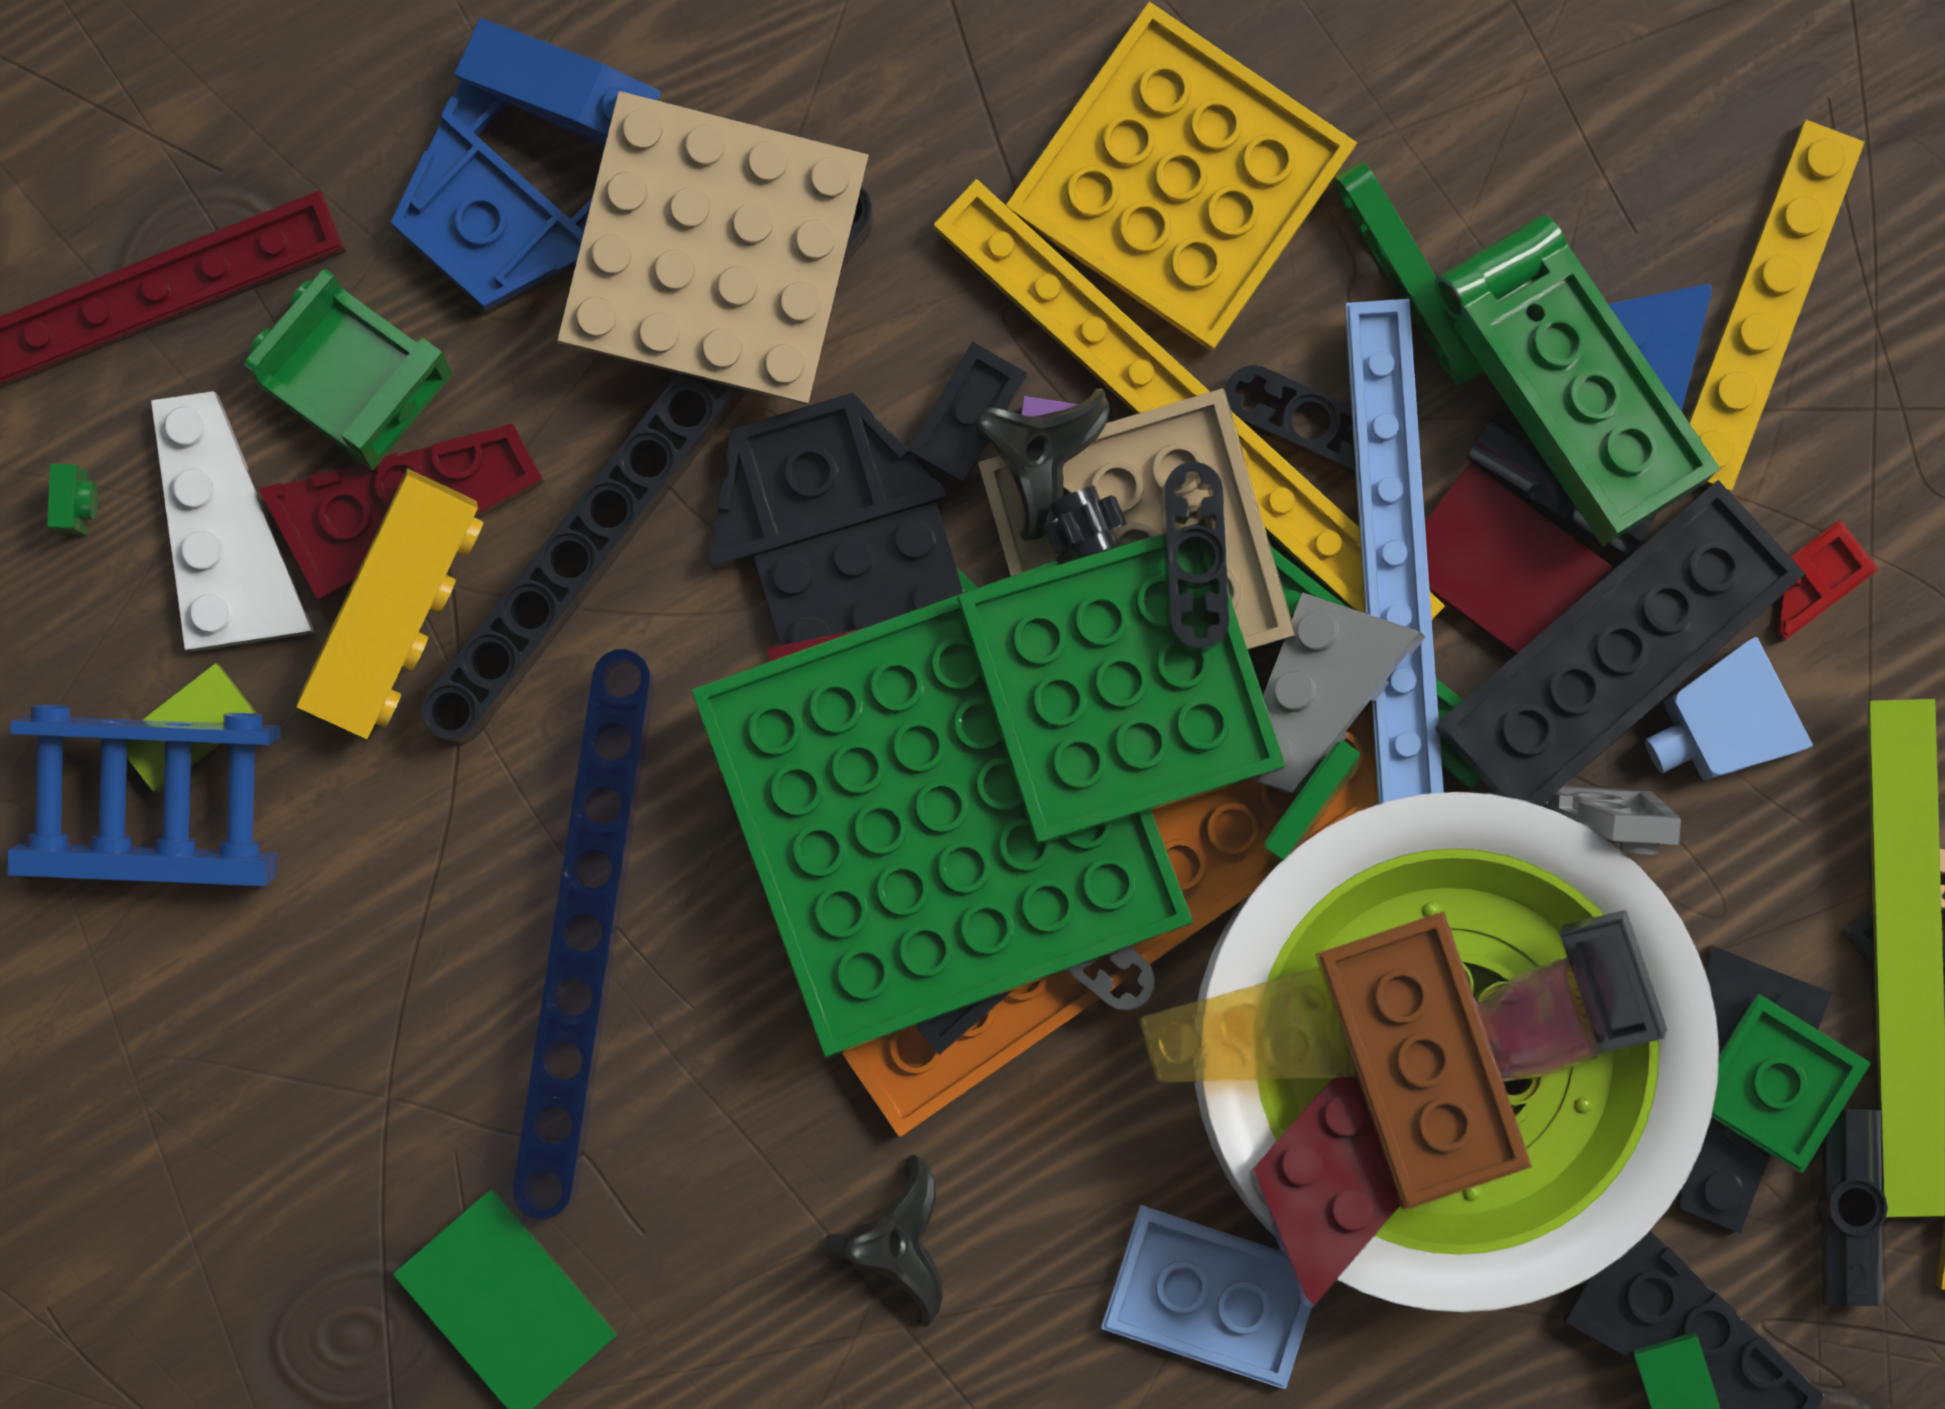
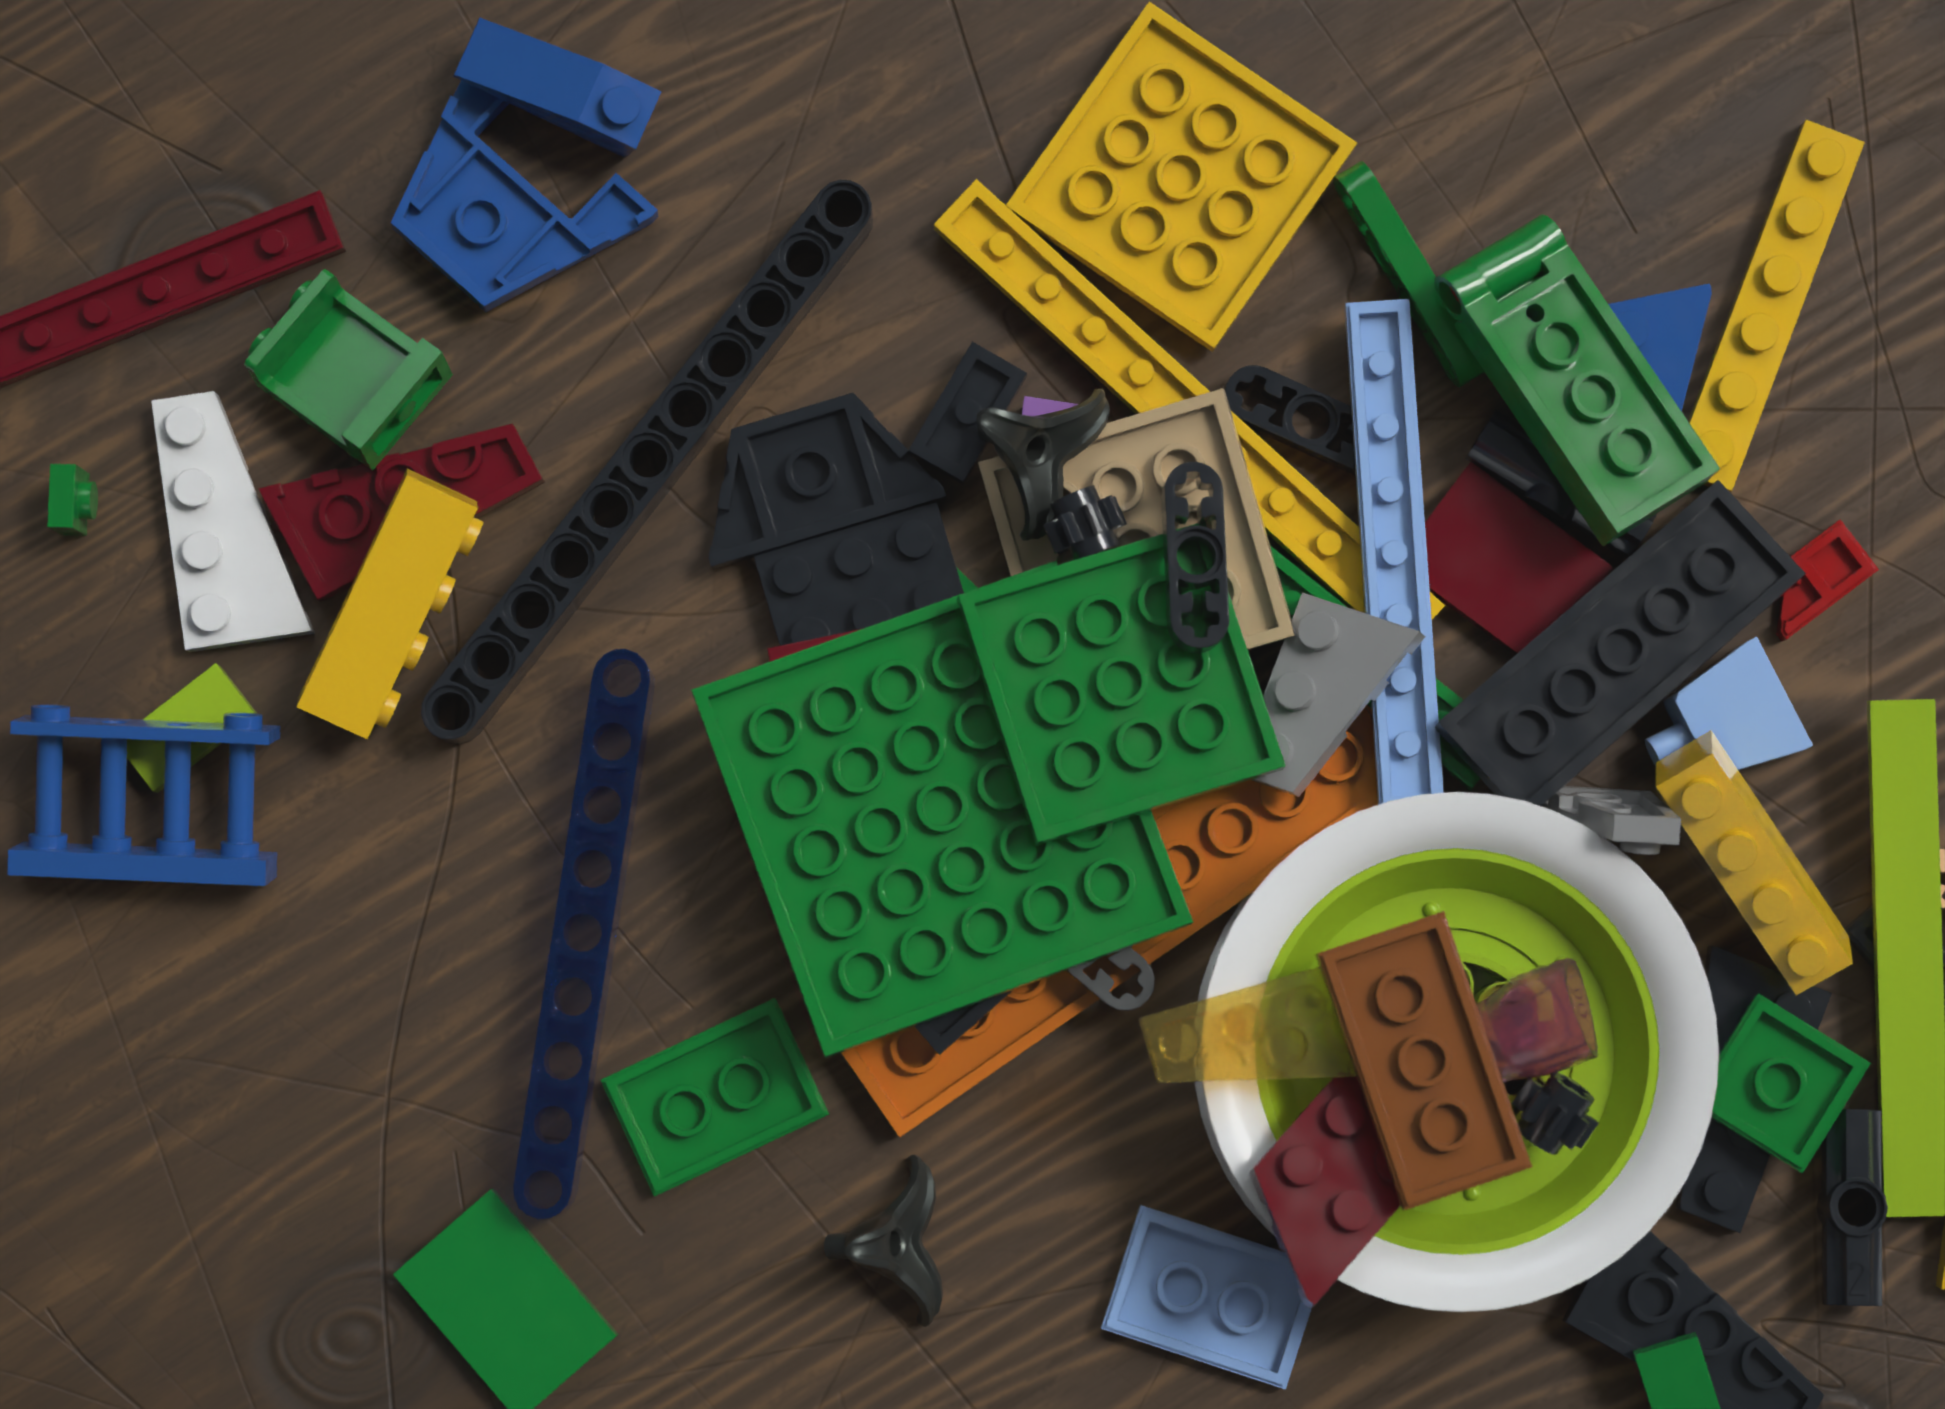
(712, 248): tan plate -> none
(715, 1097): none -> green tile
(1311, 803): green tile -> none
(1555, 1113): none -> black gear
(1613, 981): black tile -> none
(1753, 862): none -> yellow brick

